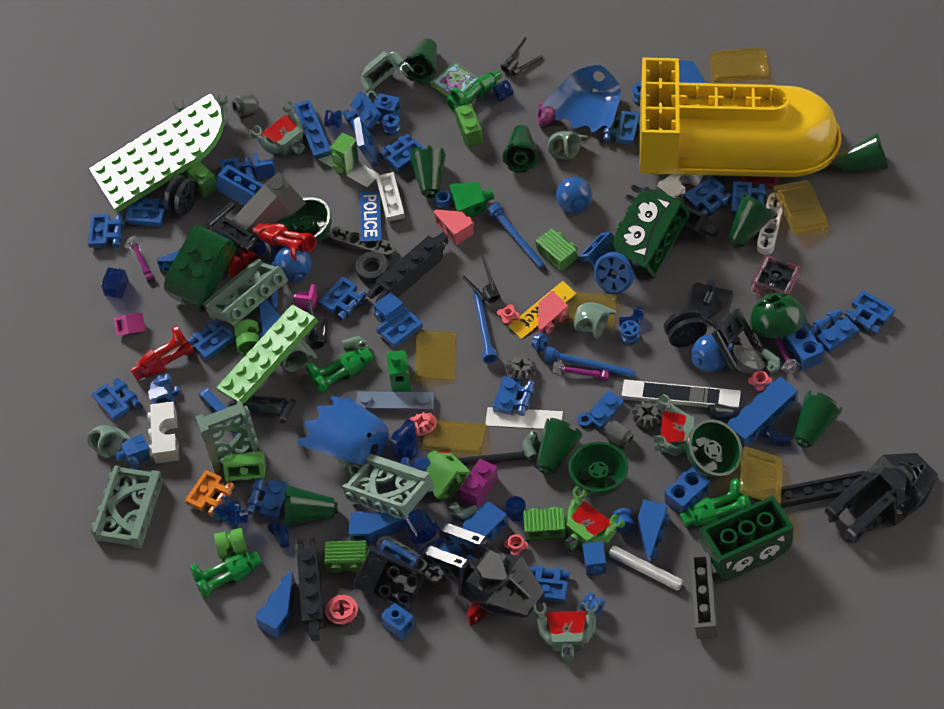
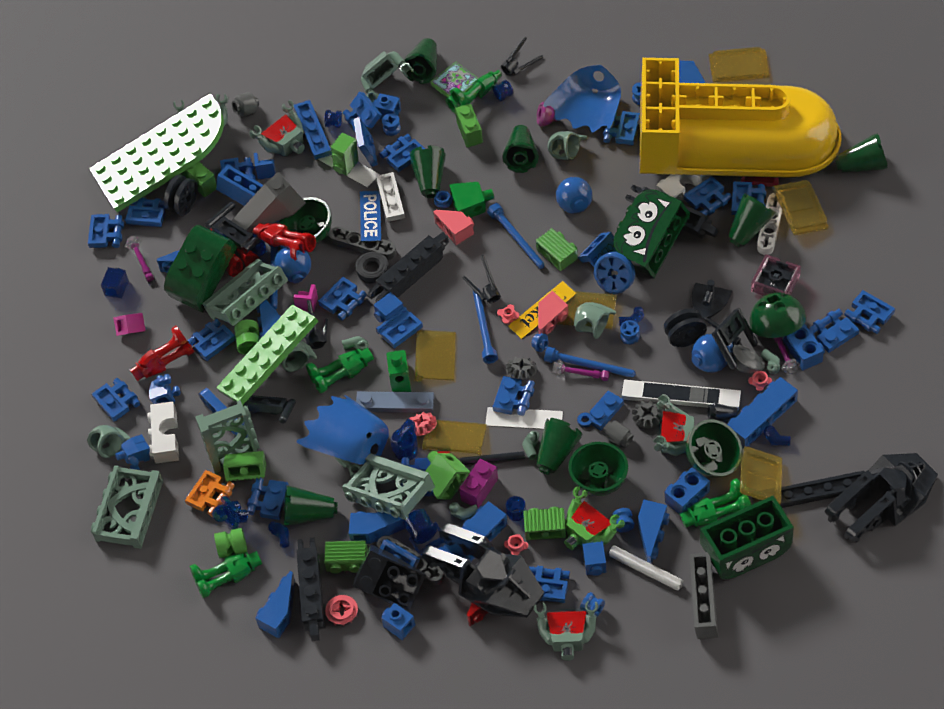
(815, 418): dark green cone -> none

